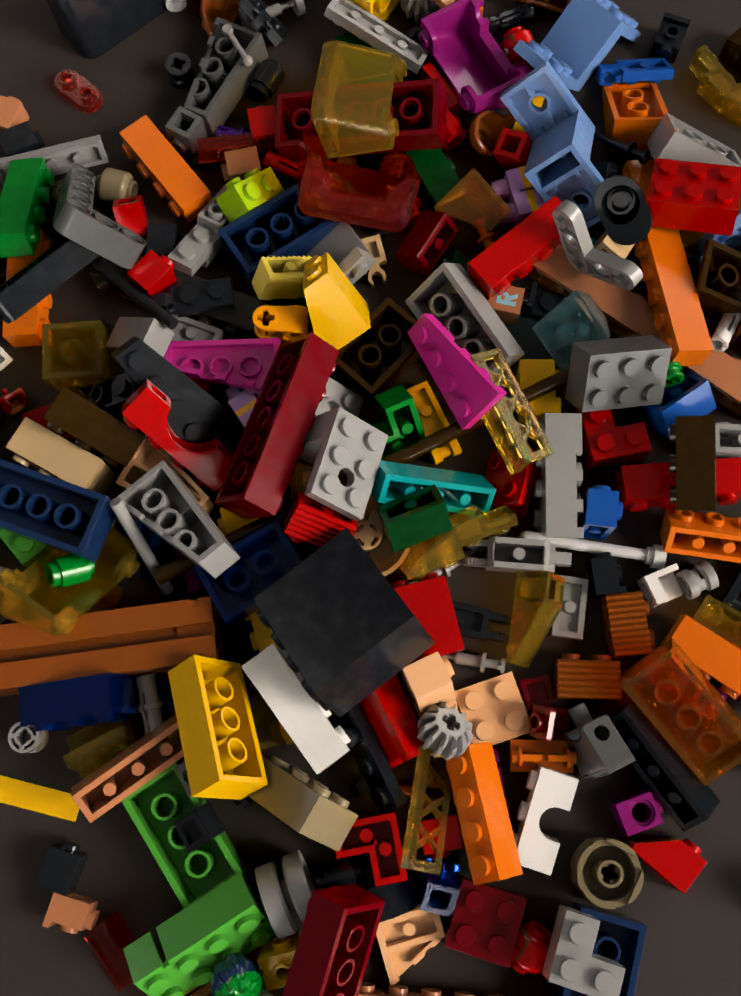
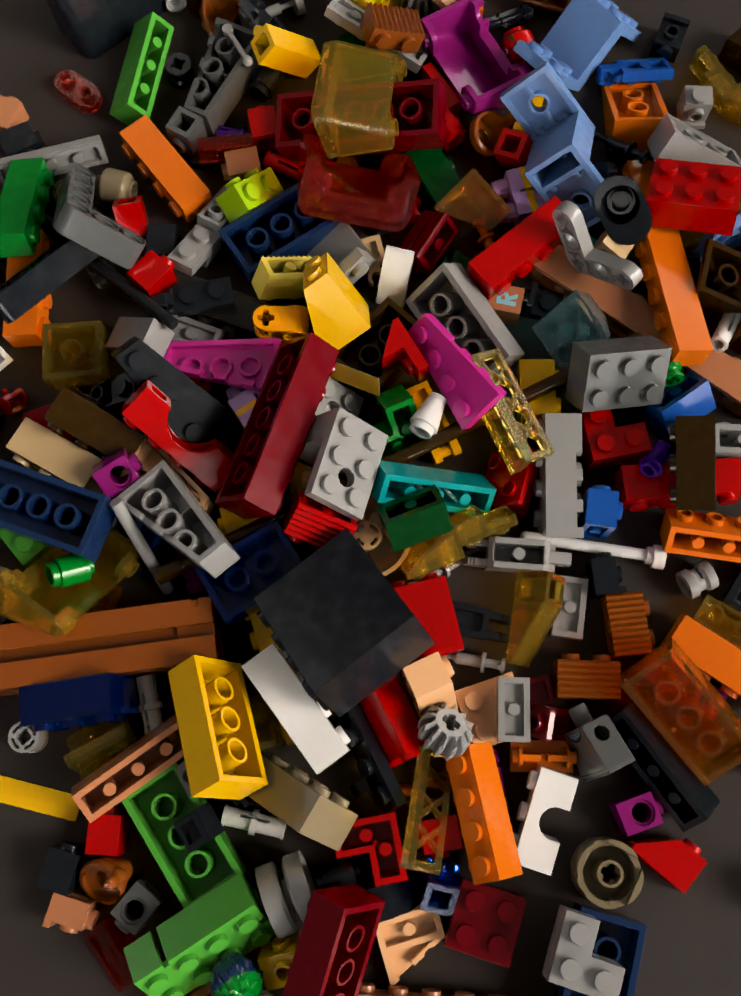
(106, 878): none -> dark orange hat
(107, 834): none -> red brick
(115, 485): none -> magenta brick
(142, 69): none -> bright green brick
(150, 899): none -> dark grey brick
(253, 822): none -> white pin
(284, 50): none -> yellow brick
(356, 379): none -> yellow sticker
(392, 28): none -> dark orange brick
(395, 275): none -> white slope
(401, 346): none -> red slope
(428, 416): none -> white cone
(513, 709): none -> light grey plate
(531, 948): red head -> none
(653, 463): none -> dark purple pin
(660, 586): white panel -> none
(695, 105): none -> light grey brick

